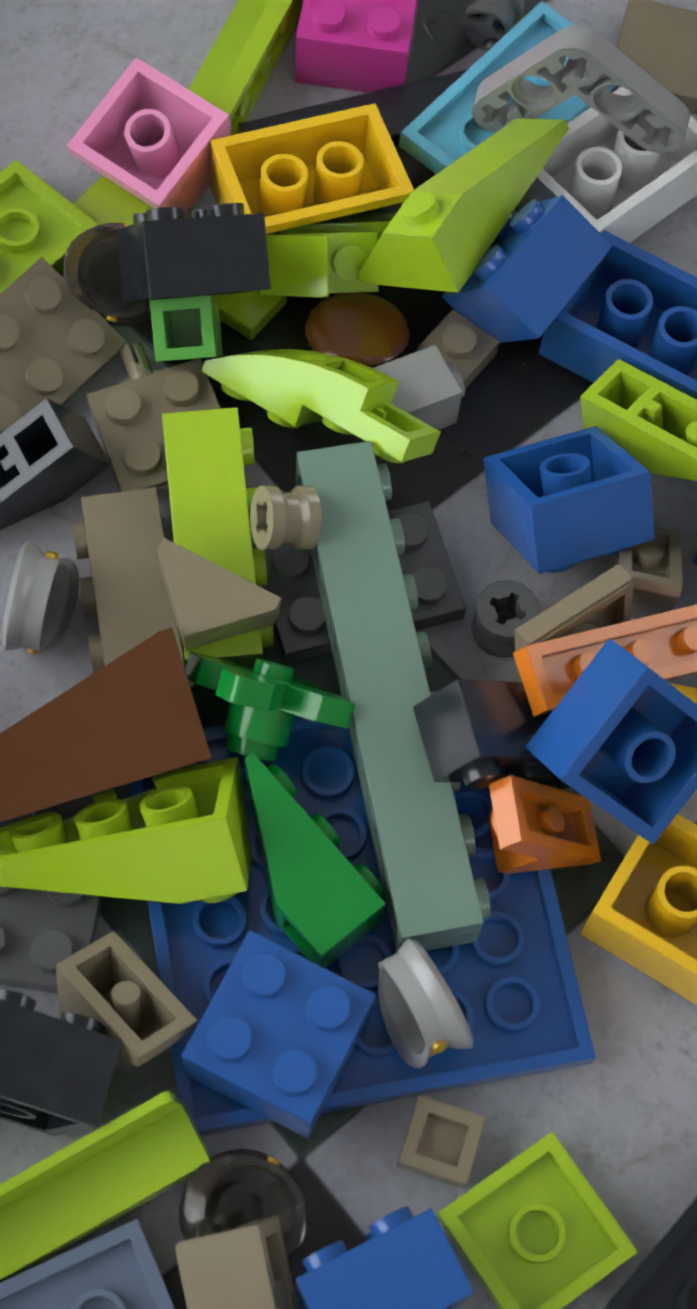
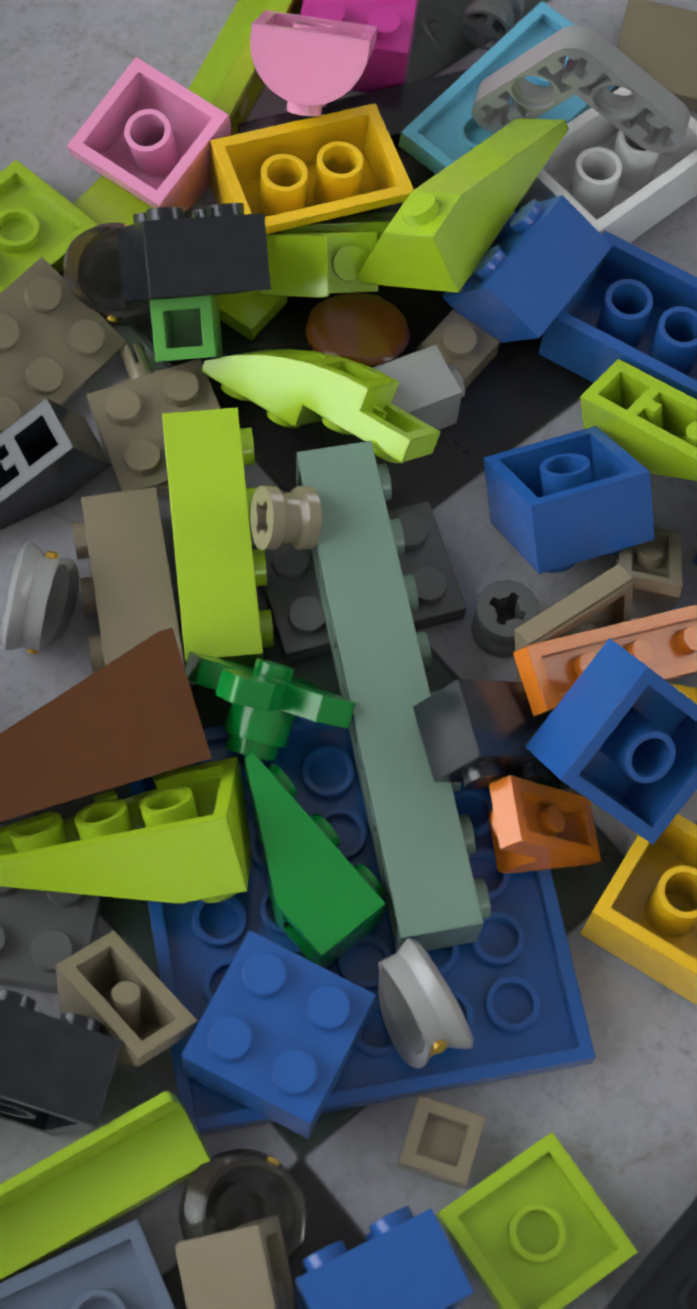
(211, 600): dark tan slope -> none
(309, 57): none -> bright pink brick

